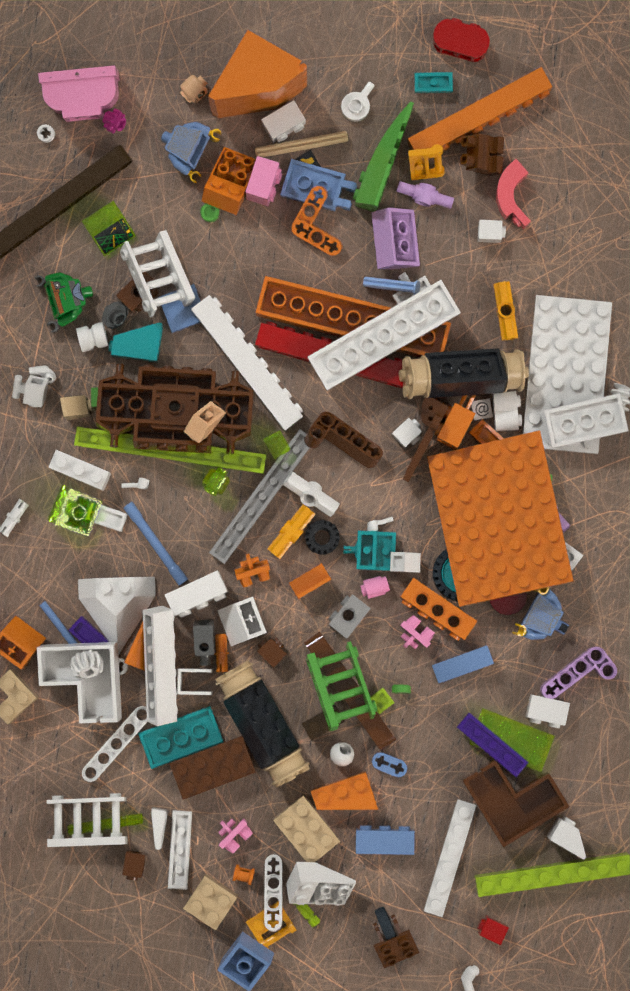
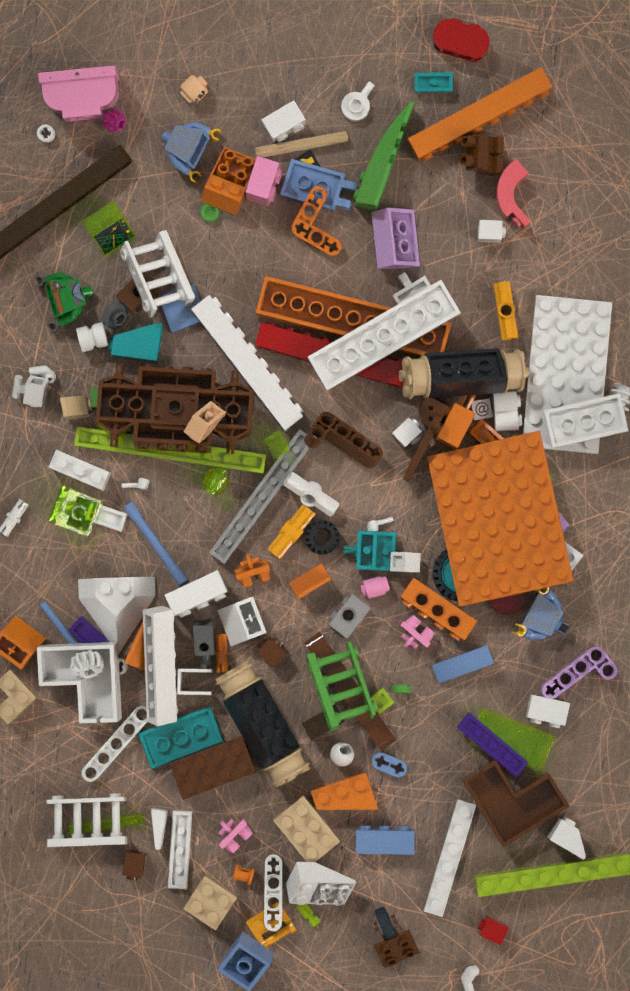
(257, 79): orange windscreen -> none
(413, 287): light blue axle -> none
(420, 164): light orange plate -> none
(425, 194): lavender pin -> none

